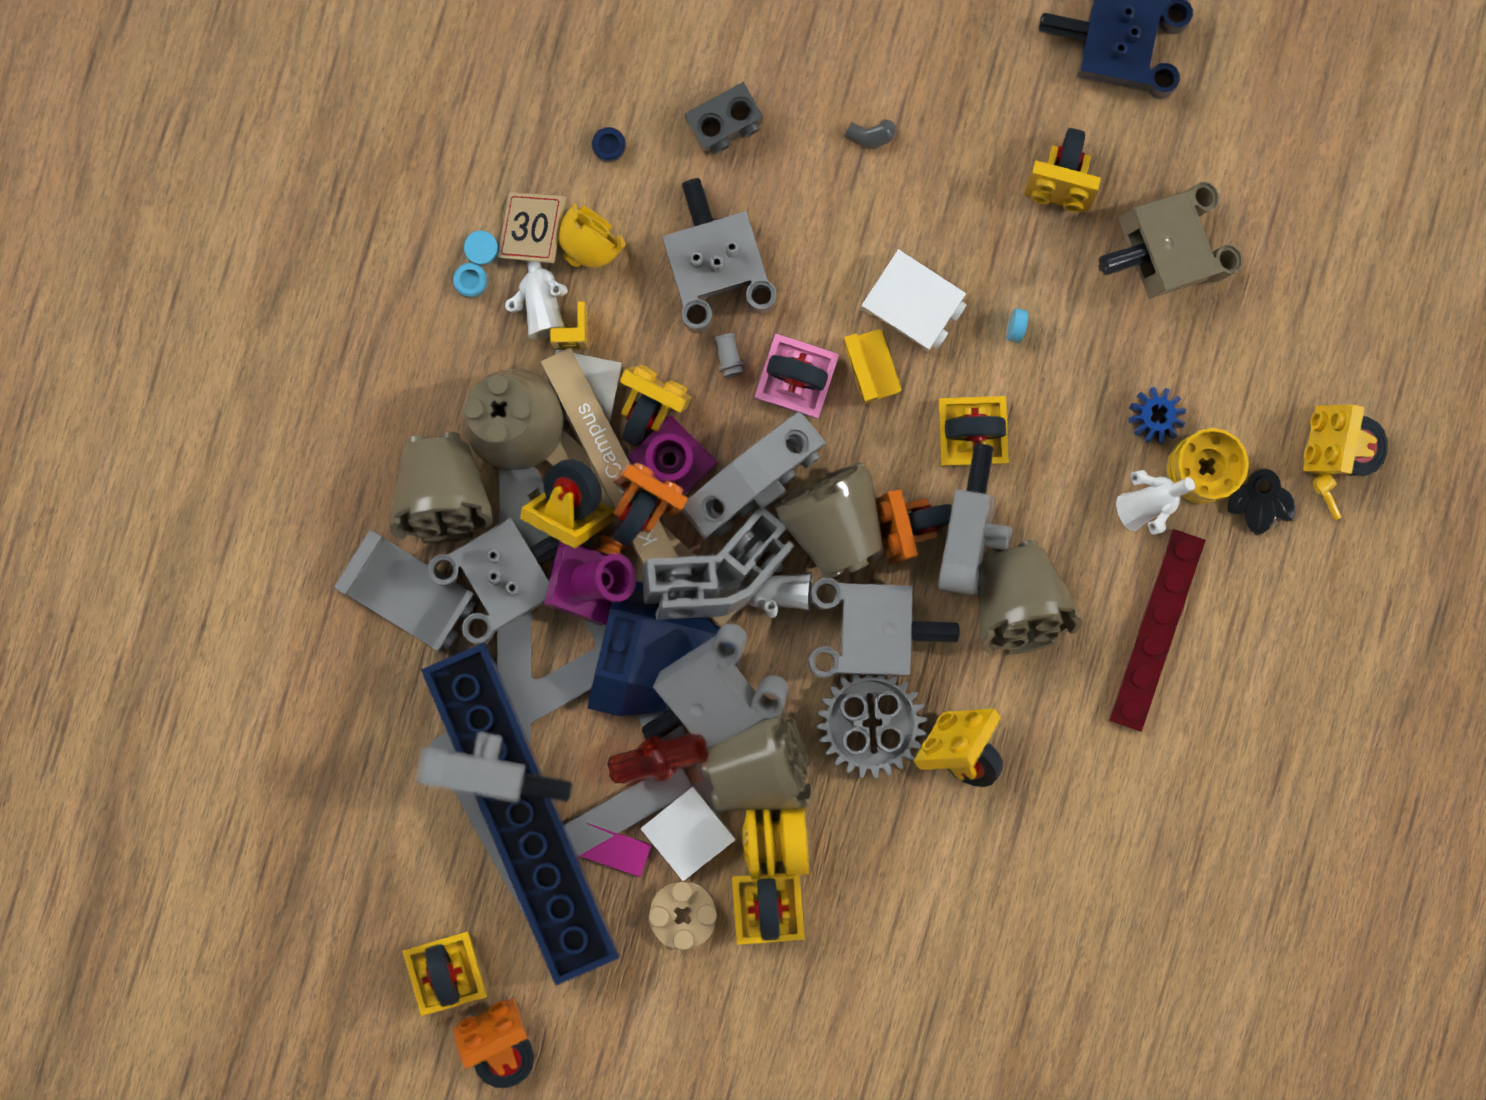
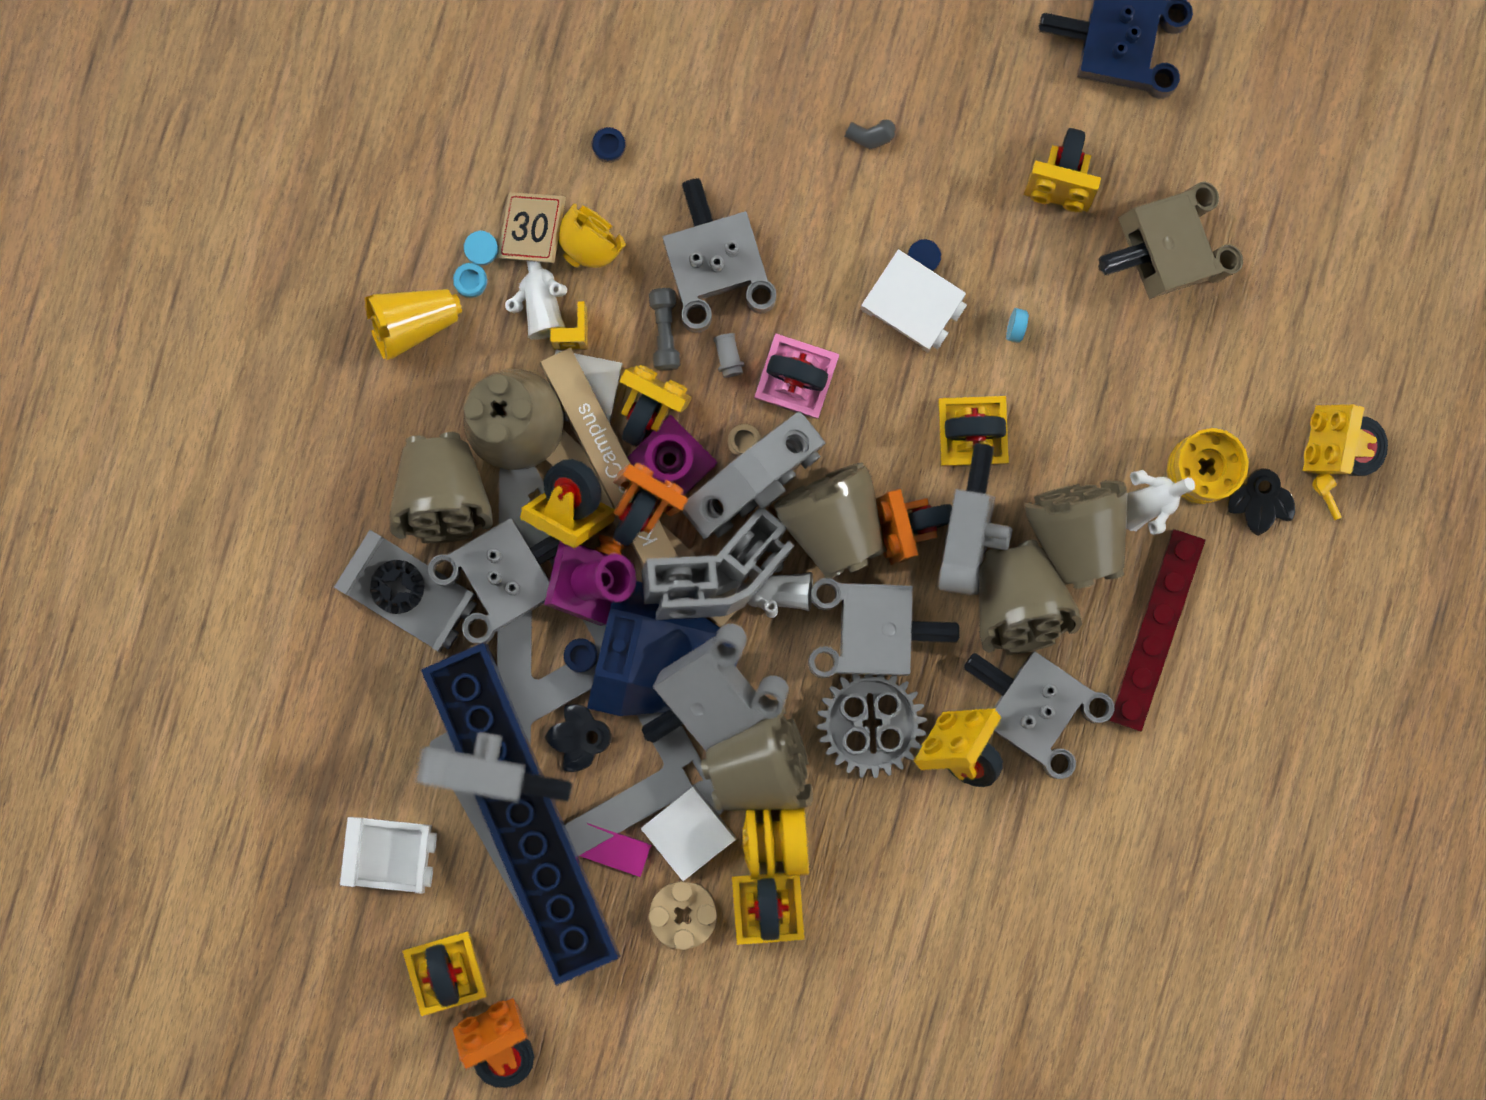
(387, 855): none -> white panel
(401, 602): none -> black gear
(409, 318): none -> yellow cone
(573, 738): none -> black plate
(580, 655): none -> dark blue tile
(657, 758): clear red piece -> none
(663, 301): none -> dark grey piece
(719, 111): dark grey brick -> none
(742, 438): none -> tan plate
(872, 365): yellow panel -> none
(926, 253): none -> dark blue tile
(1037, 706): none -> light grey piece
(1082, 530): none -> dark tan cone
(1145, 412): blue gear -> none

